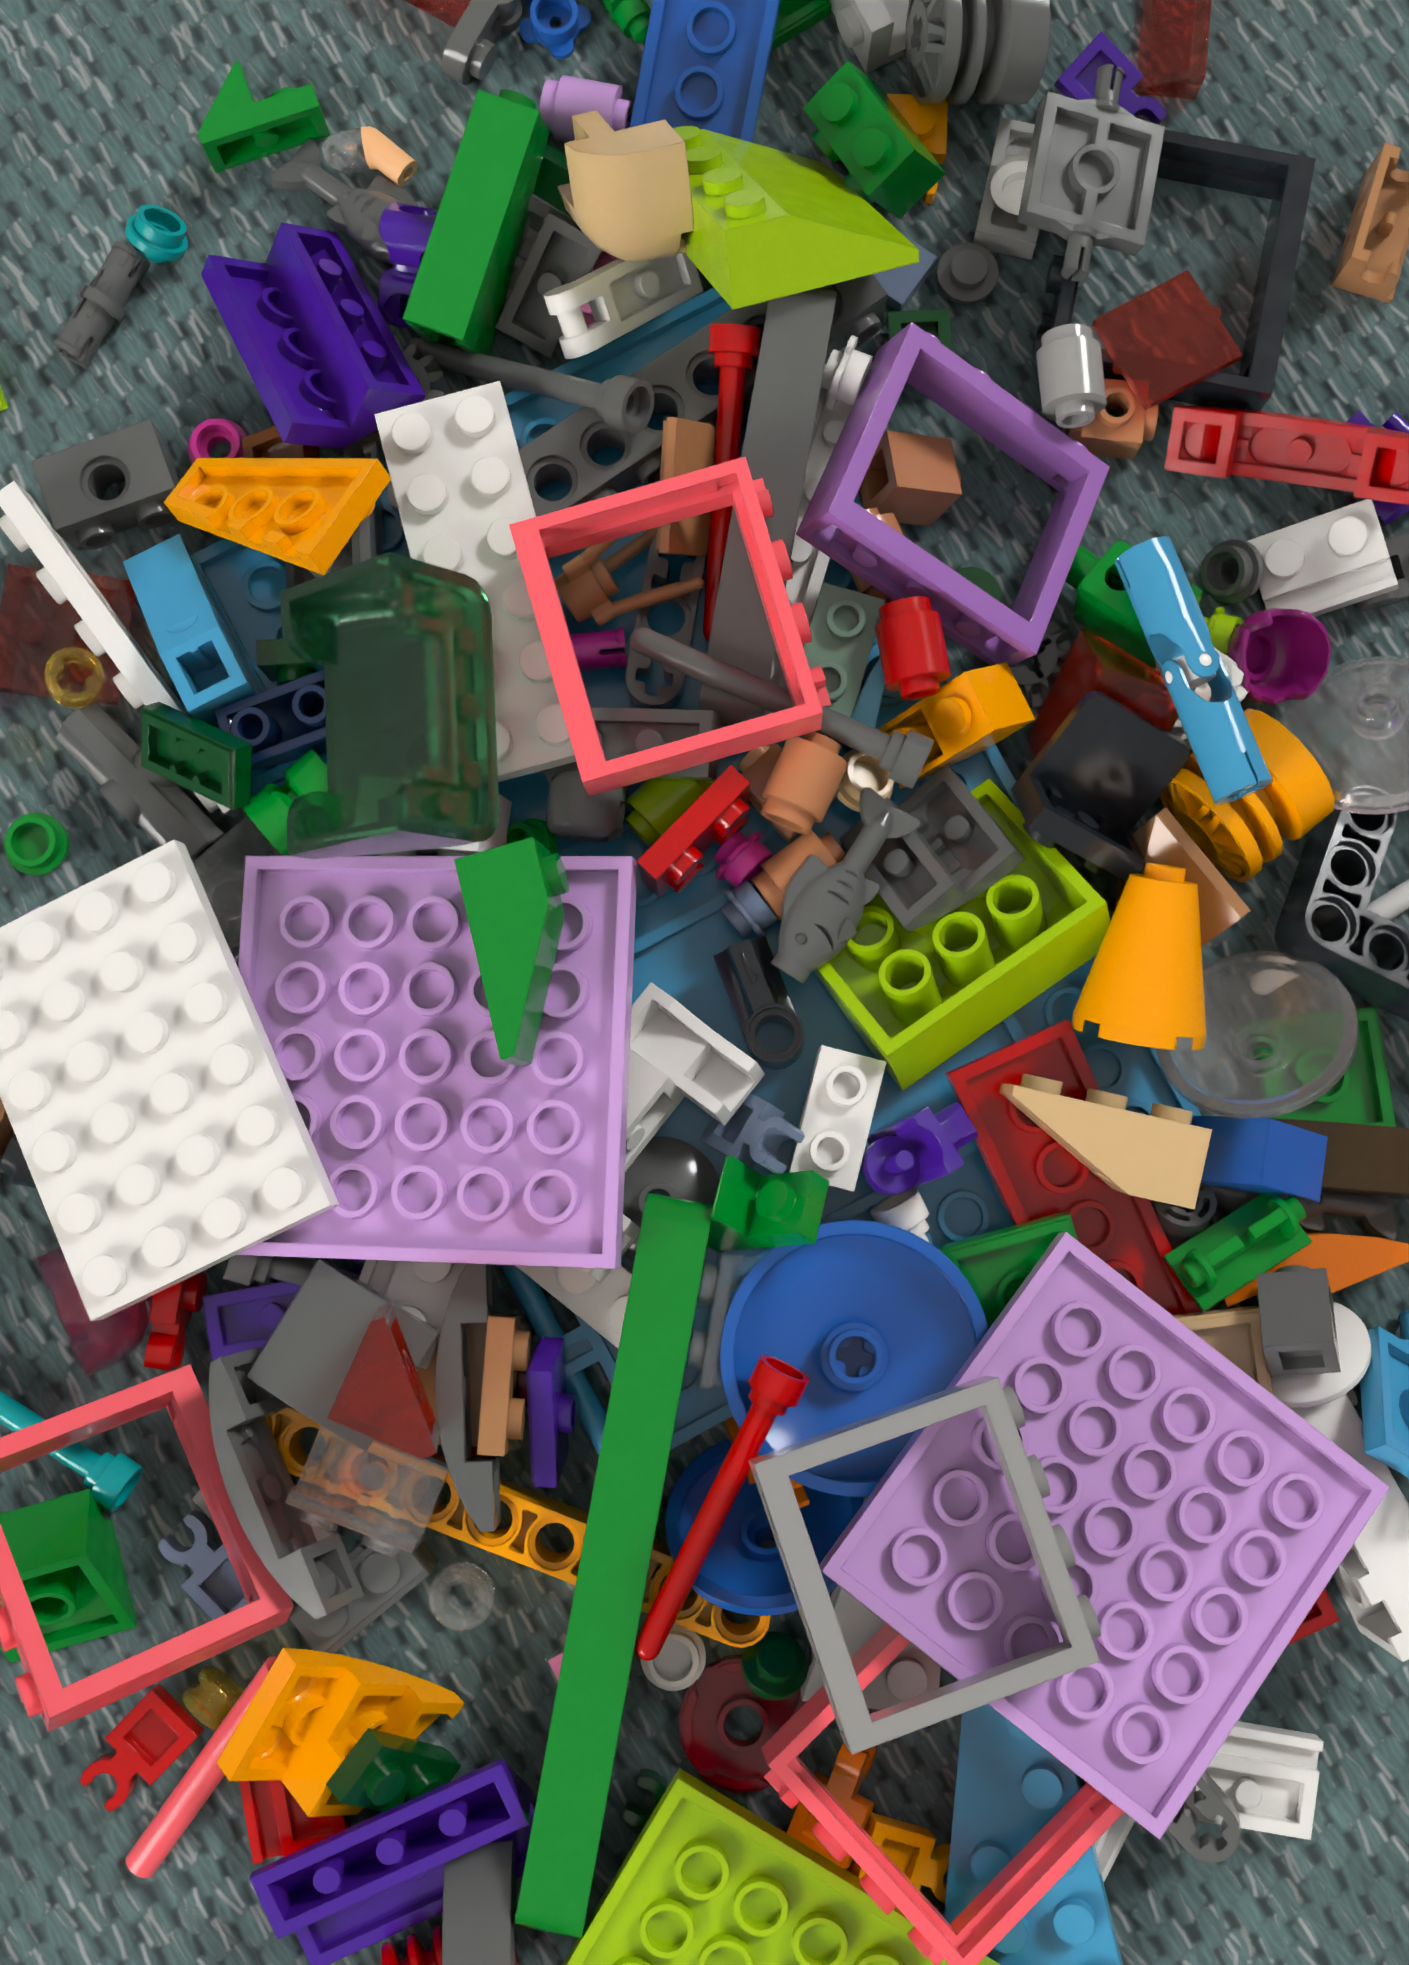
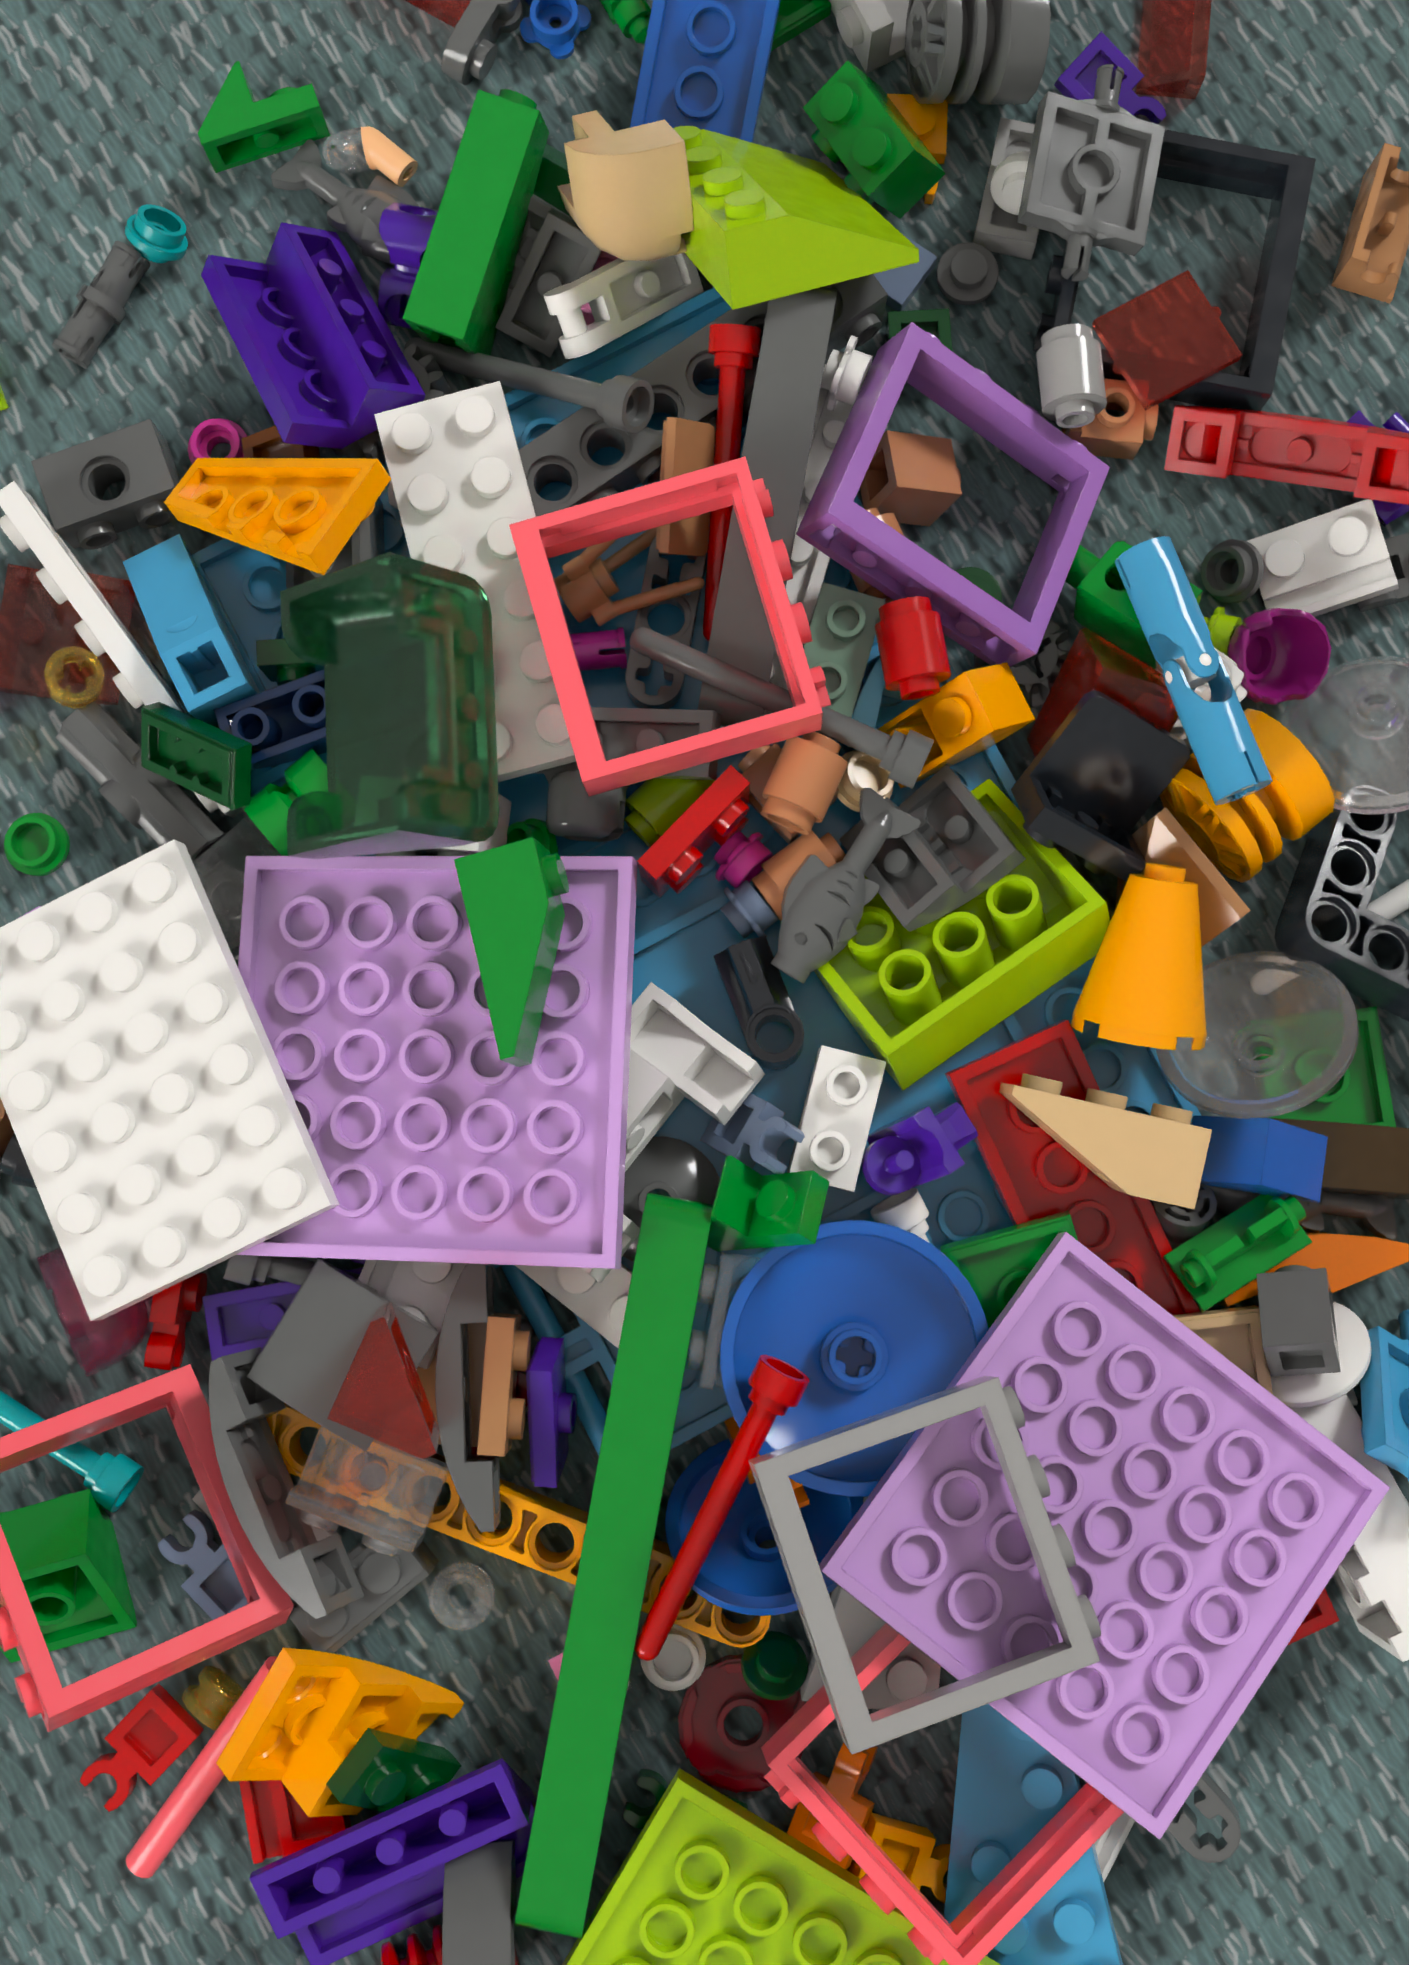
(577, 96): lavender brick -> none
(1268, 1778): white plate -> none

